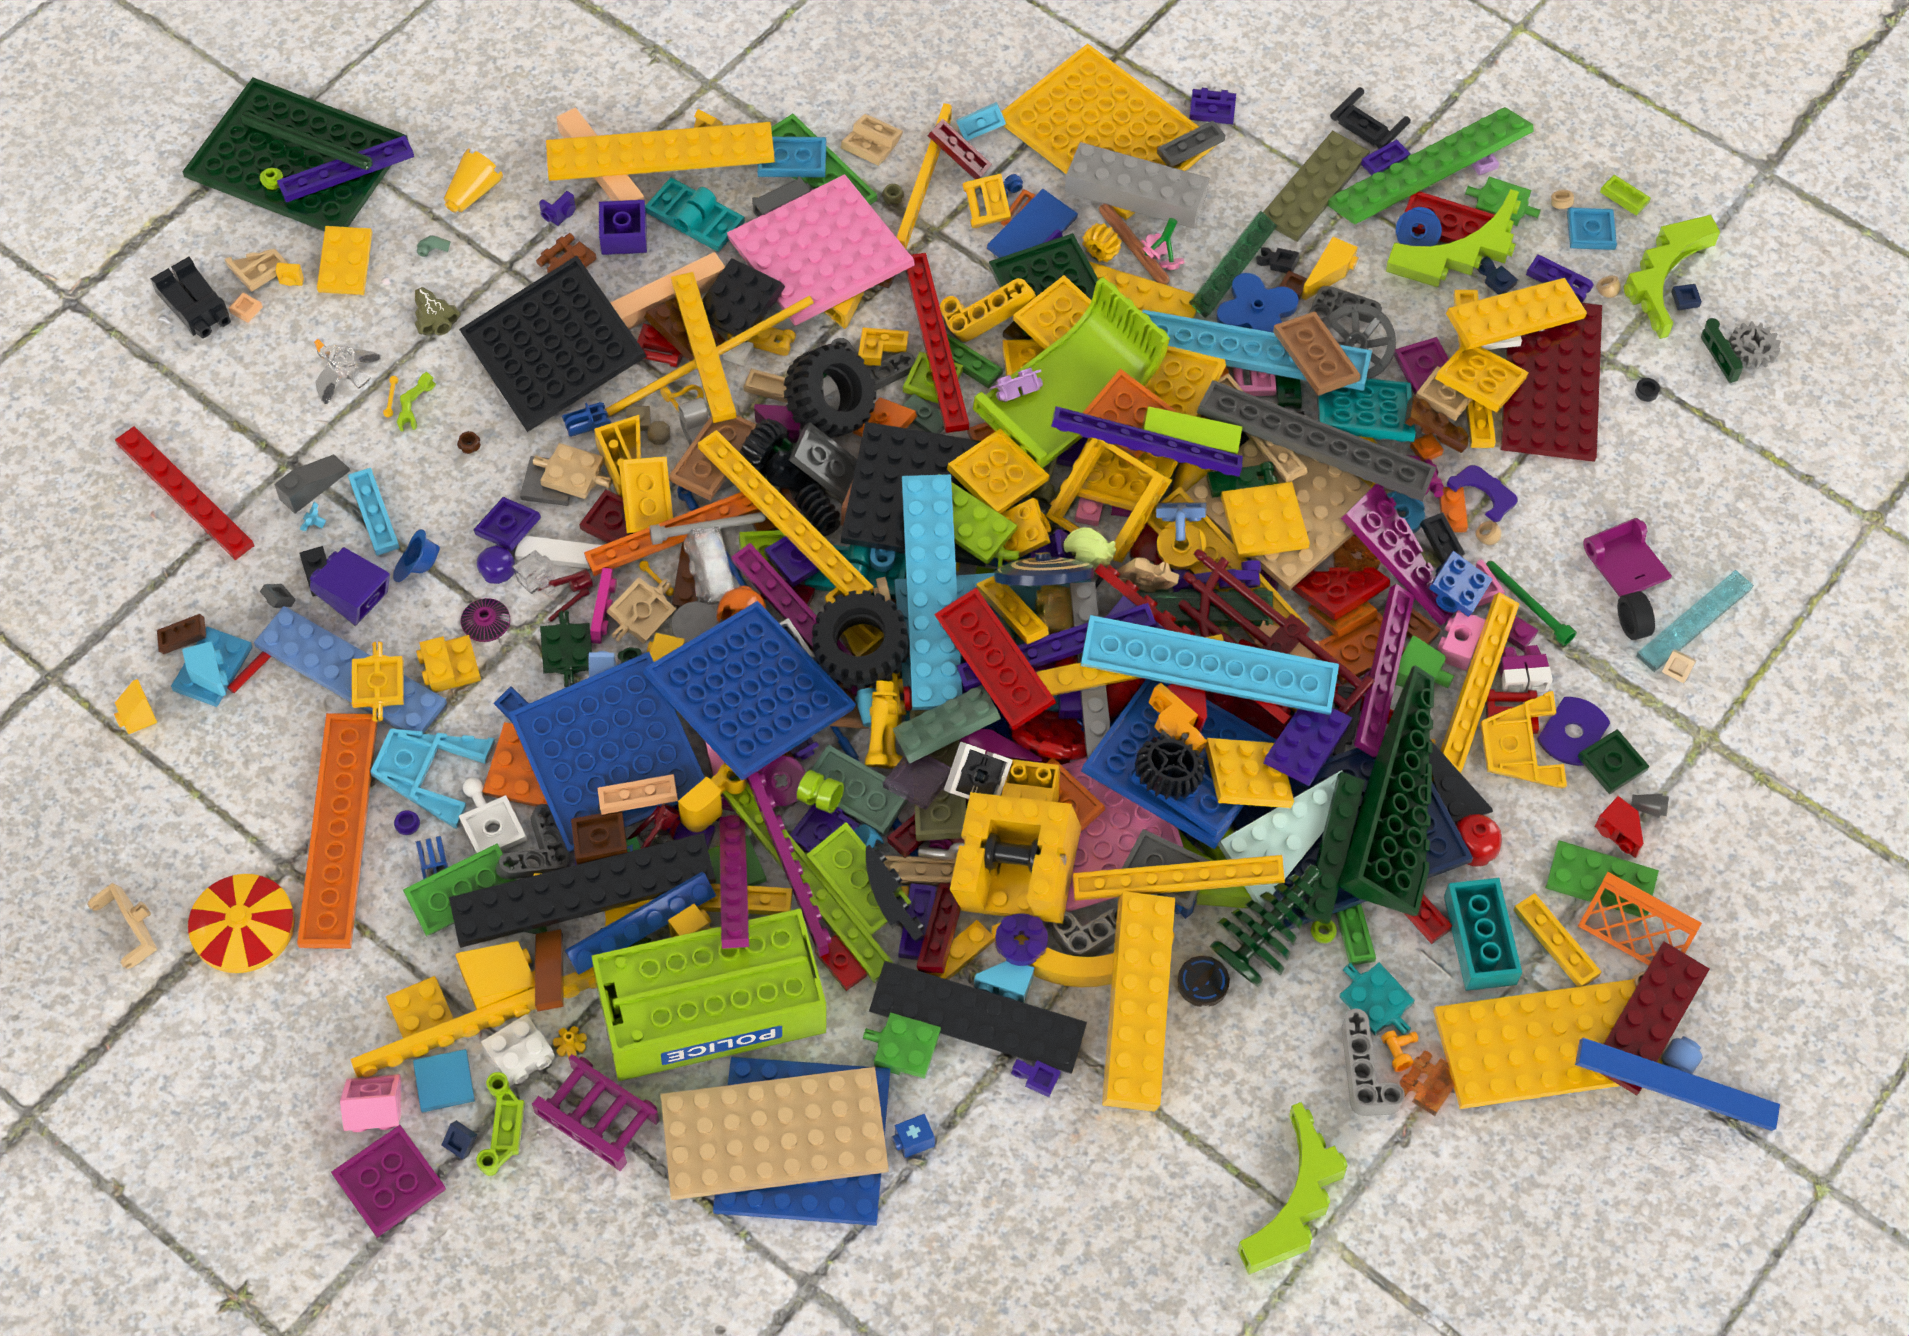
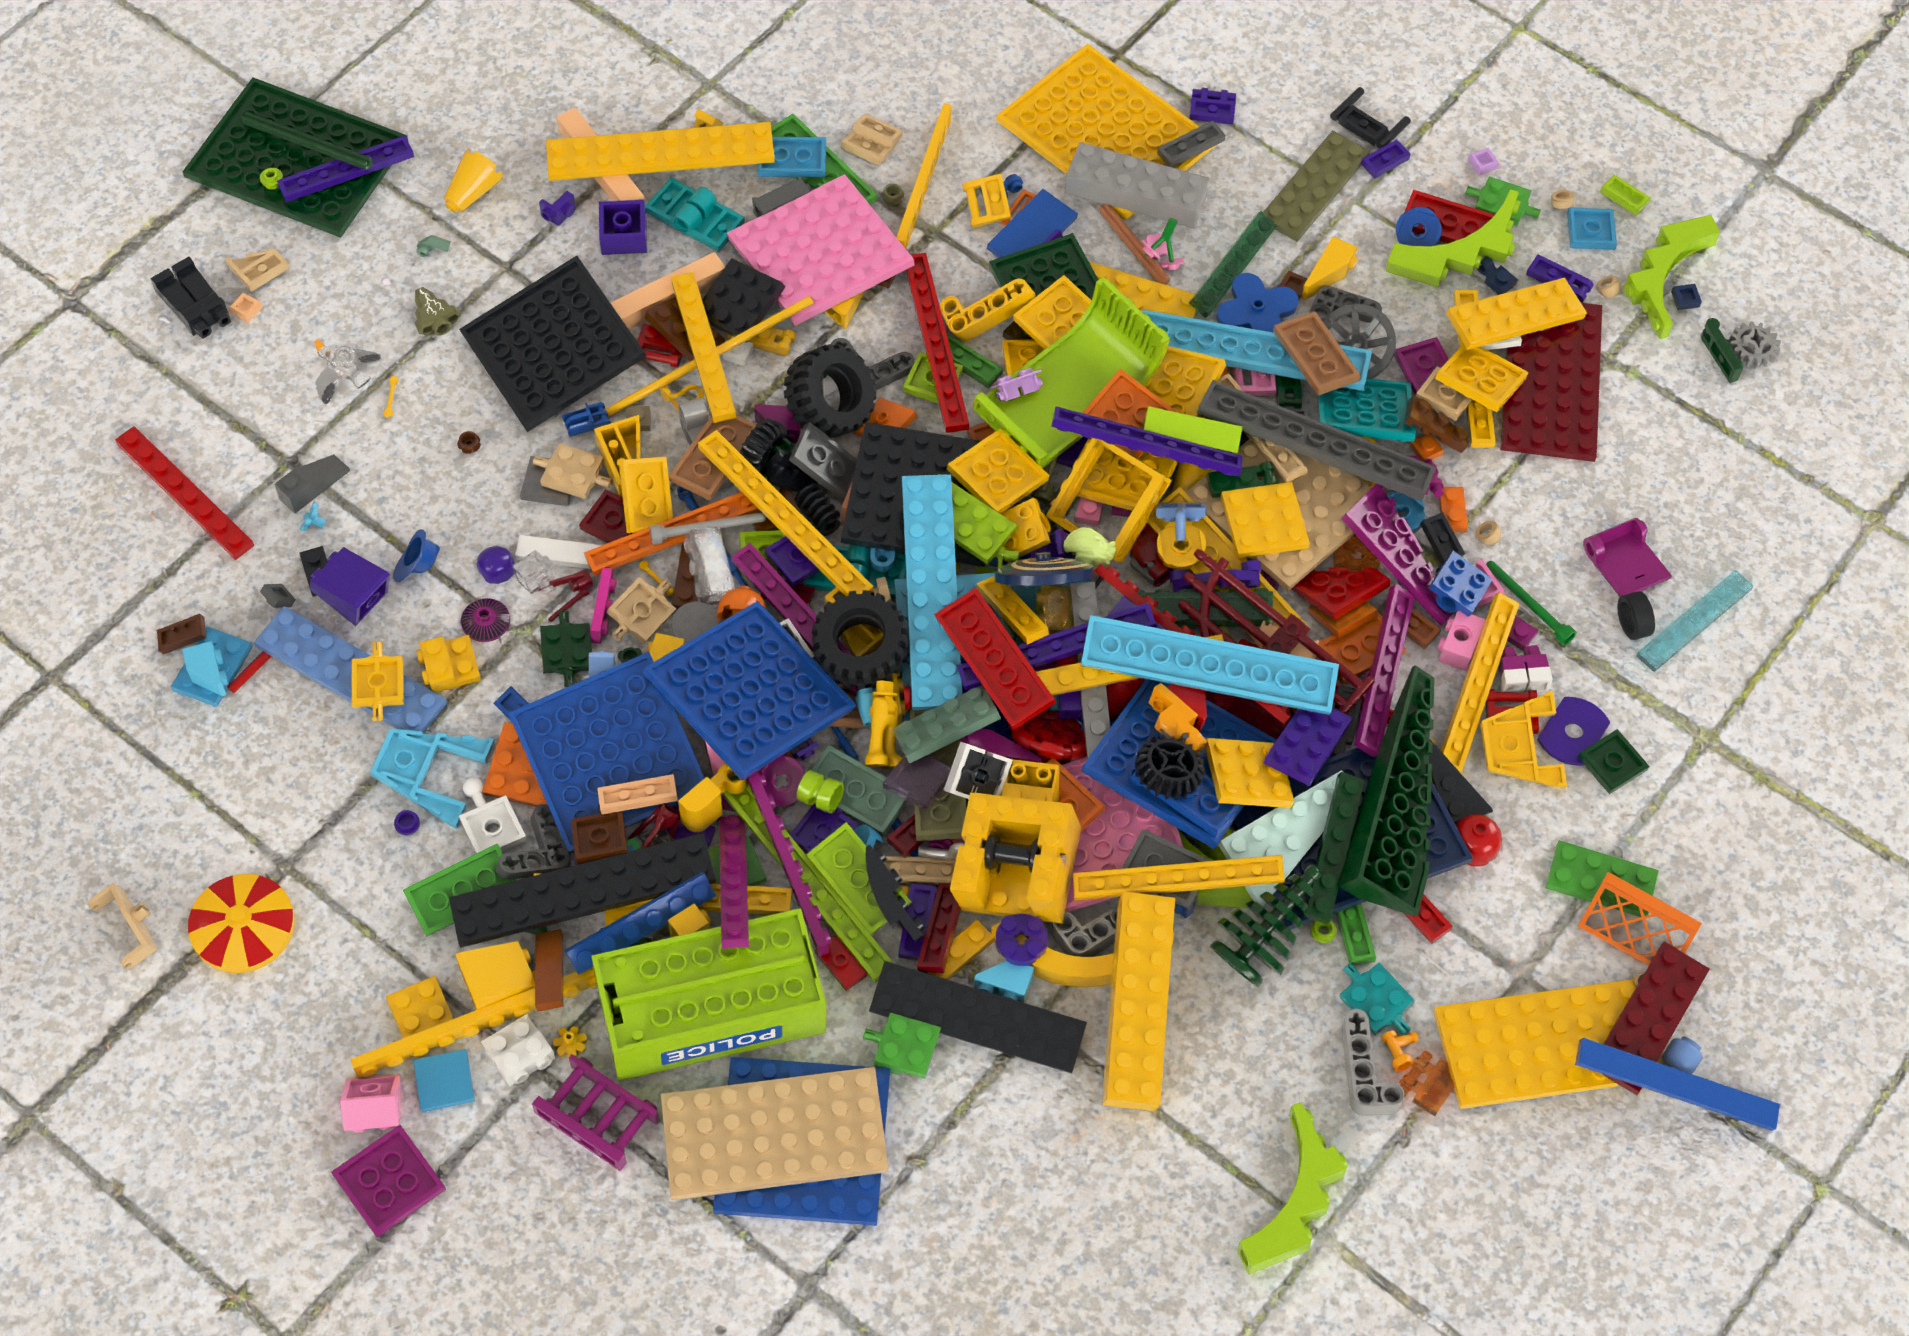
(134, 709): yellow slope -> none
(289, 274): yellow plate -> none
(337, 832): orange plate -> none
(344, 260): yellow plate -> none
(373, 511): medium azure plate -> none
(424, 384): lime piece -> none
(433, 863): blue arm -> none
(459, 1139): dark blue plate -> none
(506, 1125): lime plate -> none
(507, 523): dark purple plate -> none
(563, 244): dark orange plate -> none
(658, 432): dark tan tile -> none
(765, 385): tan tile -> none
(876, 341): yellow plate -> none
(913, 1136): blue brick -> none
(928, 417): sand green plate -> none
(959, 149): plate -> none
(981, 121): medium azure plate -> none
(1040, 1078): dark purple plate -> none
(1101, 242): yellow gear -> none
(1147, 575): tan plate -> none
(1203, 981): tile -> none
(1280, 261): black plate -> none
(1427, 659): bright green torso -> none
(1430, 165): bright green plate -> none
(1482, 934): teal brick -> none
(1501, 496): dark purple piece -> none
(1557, 940): yellow plate -> none
(1622, 826): red slope -> none
(1647, 389): black tile -> none
(1651, 804): dark grey cone -> none
(1679, 666): tan plate -> none

